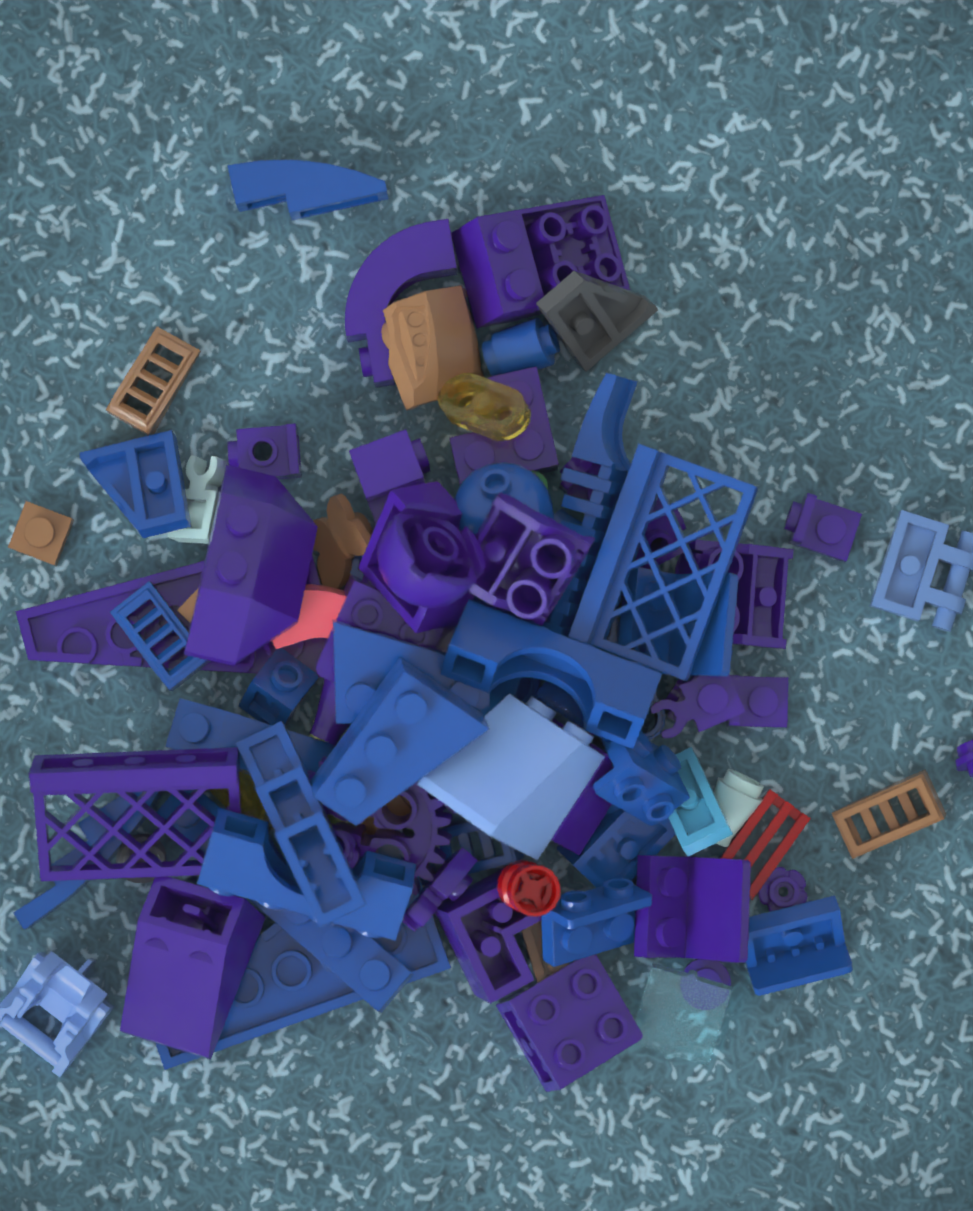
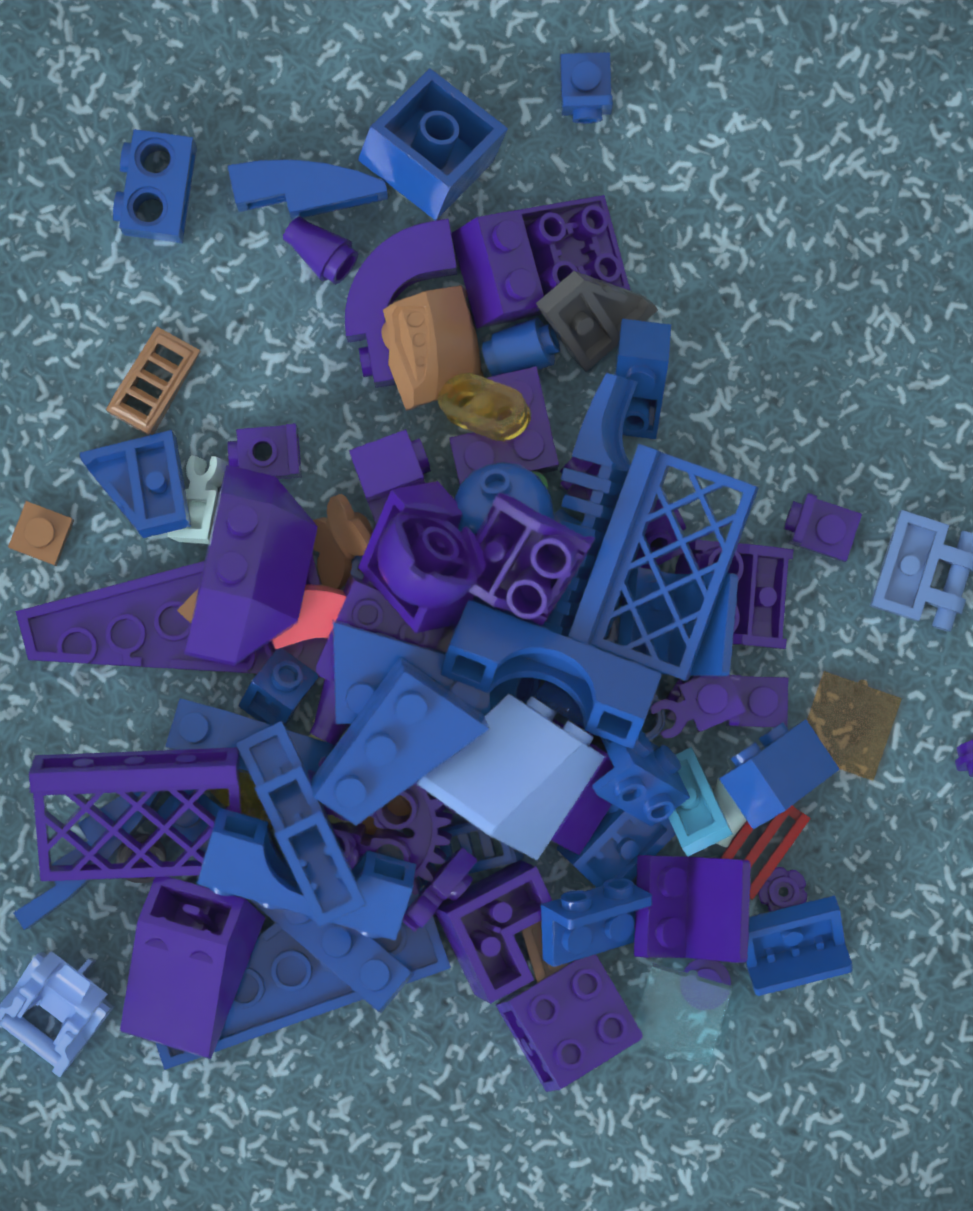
(169, 186): none -> blue brick
(185, 669): blue slope -> none
(323, 251): none -> dark purple cone
(432, 144): none -> blue brick
(536, 895): red wheel -> none
(586, 86): none -> blue bracket
(645, 359): none -> blue slope
(778, 773): none -> blue brick
(853, 722): none -> clear orange piece
(928, 795): medium nougat slope -> none

